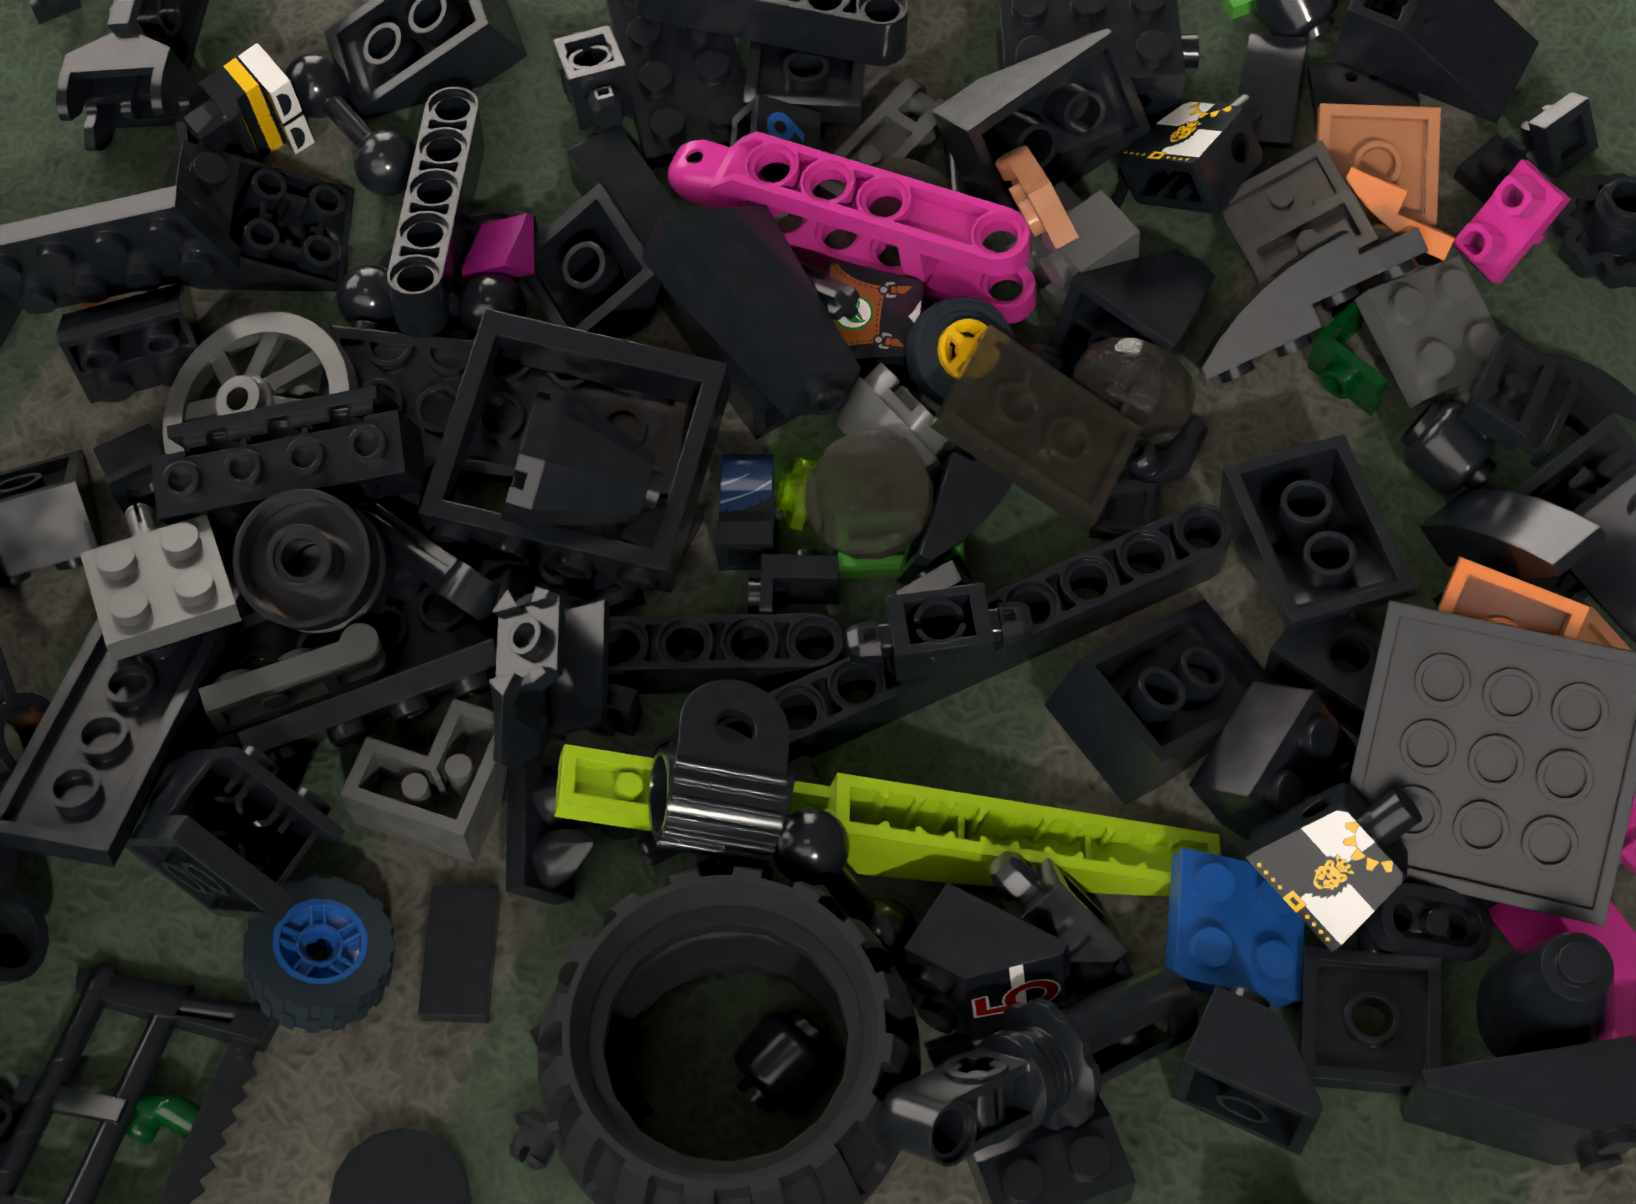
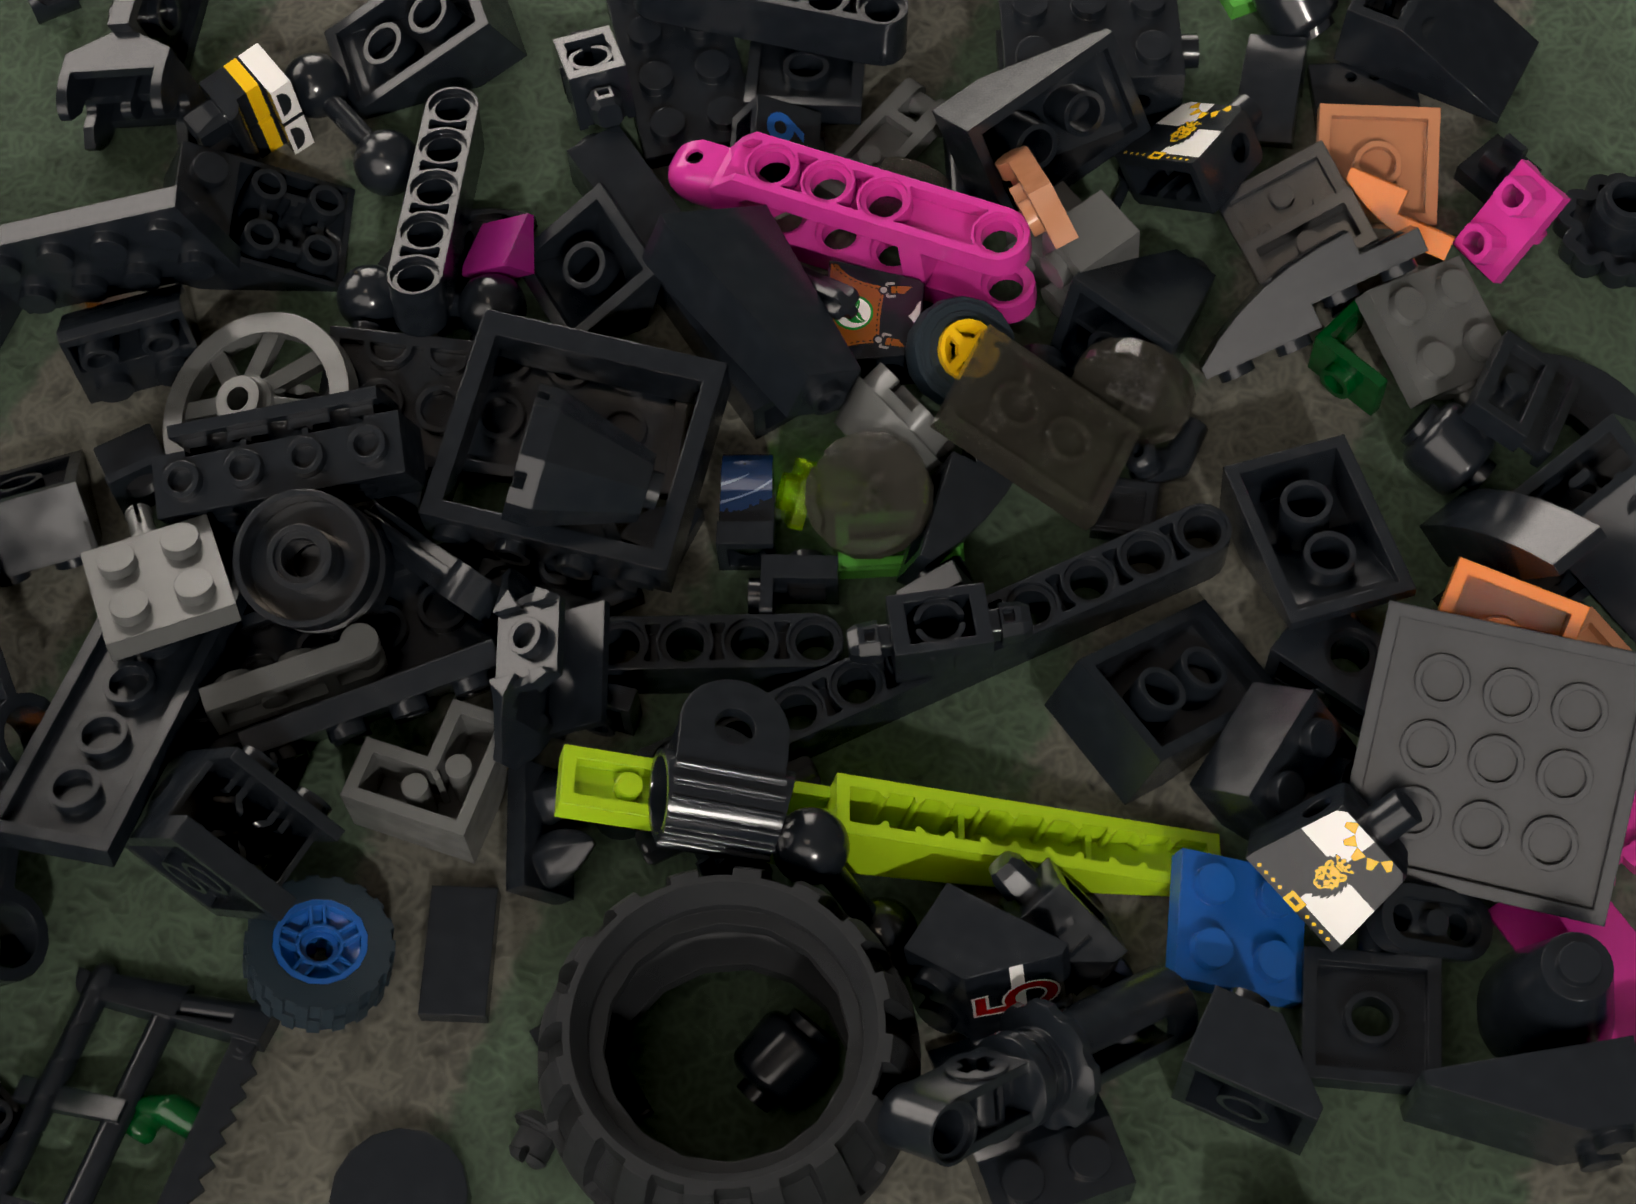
(1561, 134): black tile -> none

